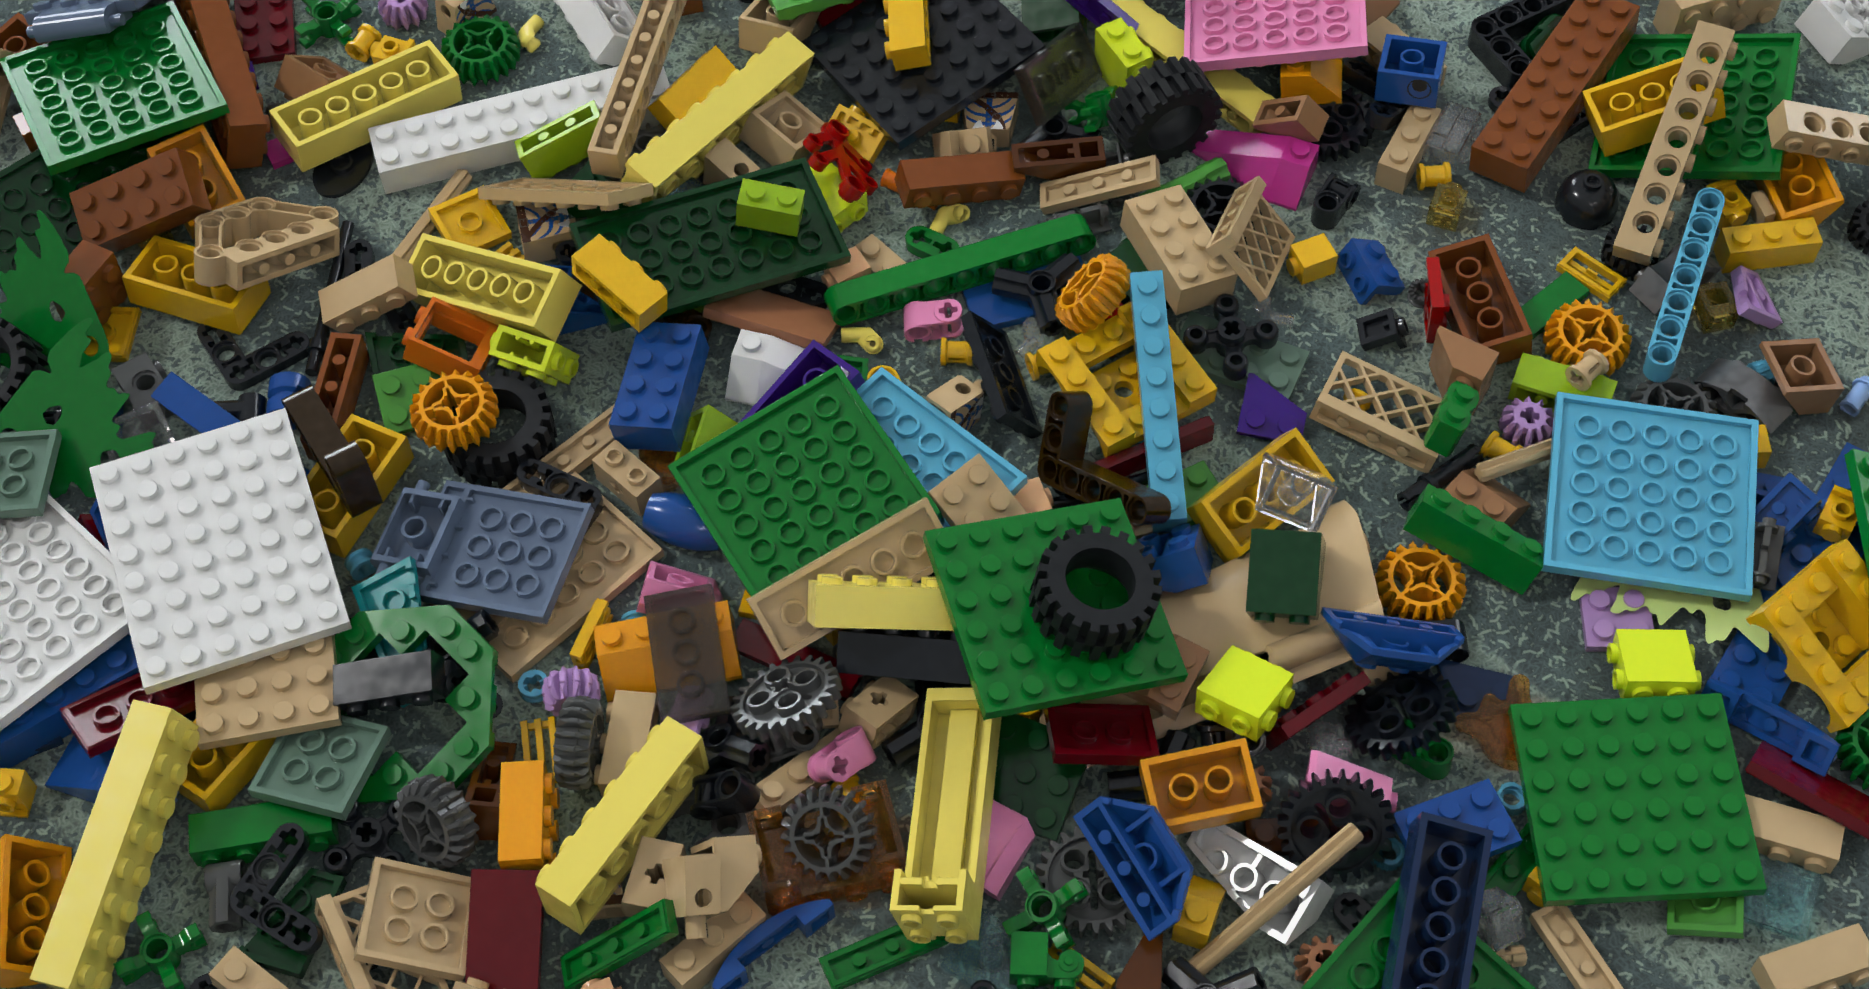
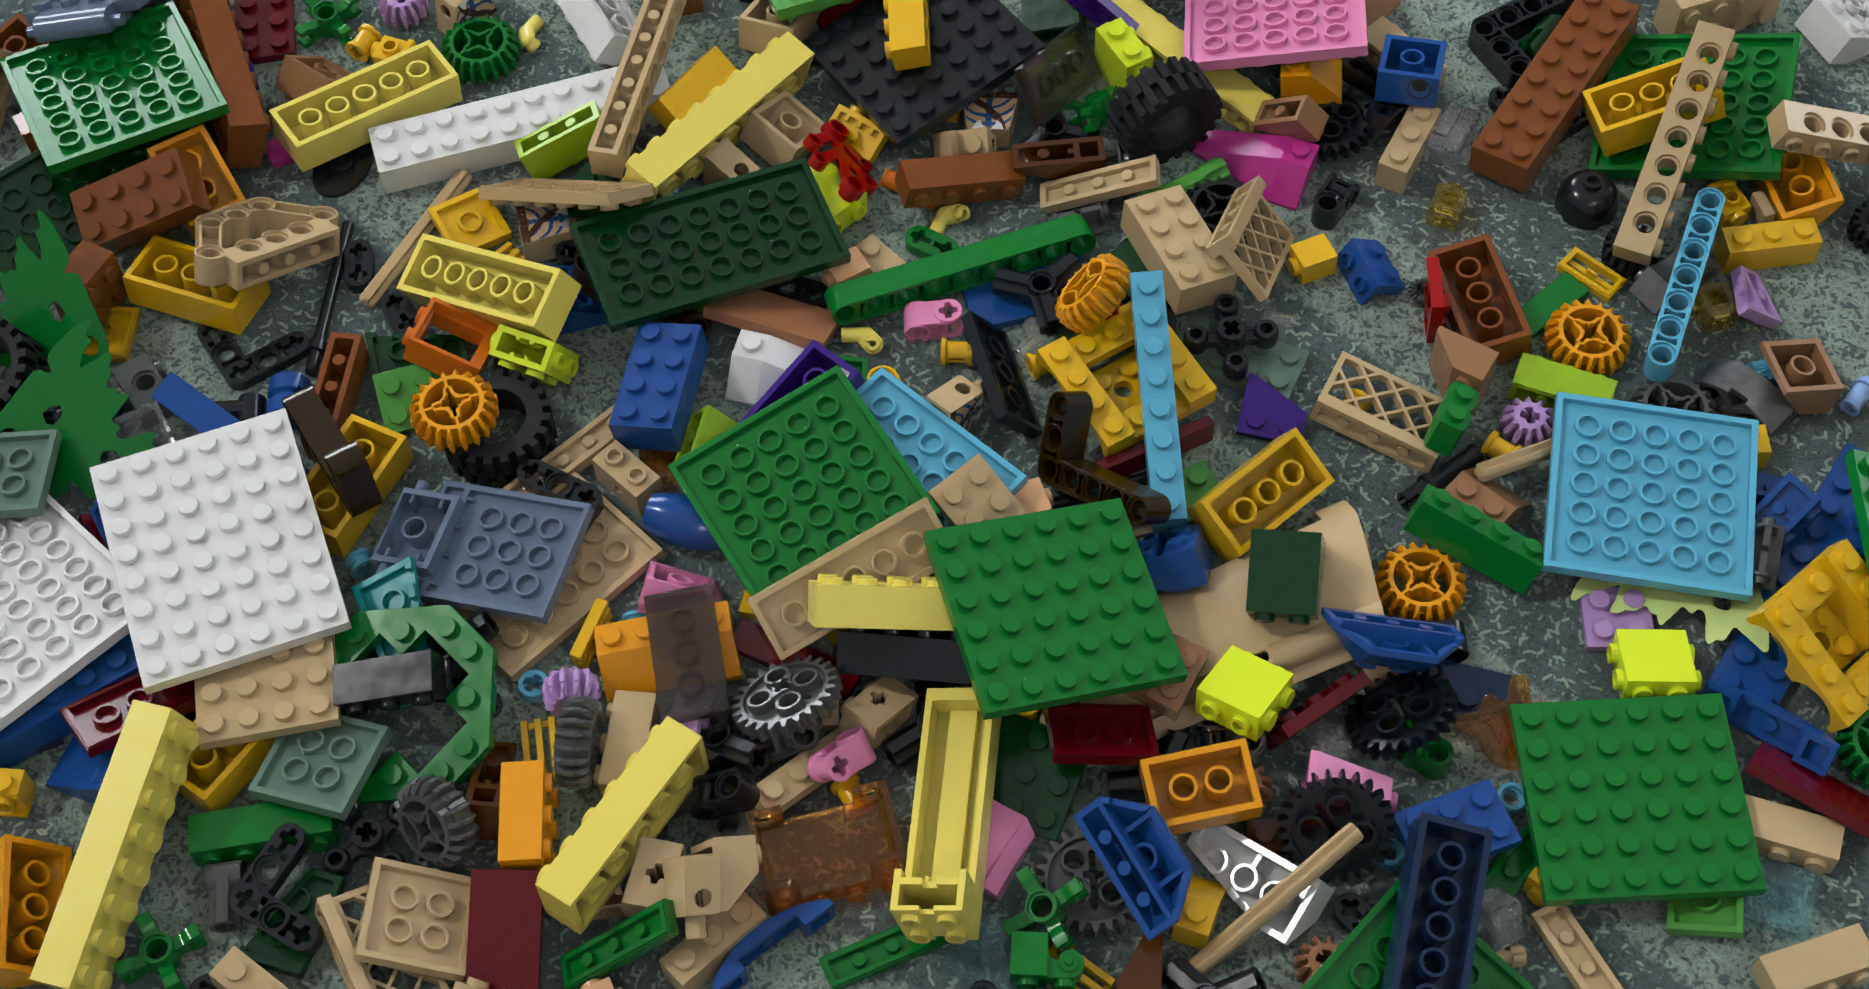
(367, 294): tan brick -> none
(620, 282): yellow brick -> none
(770, 207): lime brick -> none
(827, 860): dark grey gear -> none
(1085, 626): black tyre -> none
(1293, 493): clear slope -> none
(1382, 329): black bracket -> none
(1432, 175): yellow bush -> none
(1587, 369): tan bush -> none
(1837, 516): yellow brick -> none

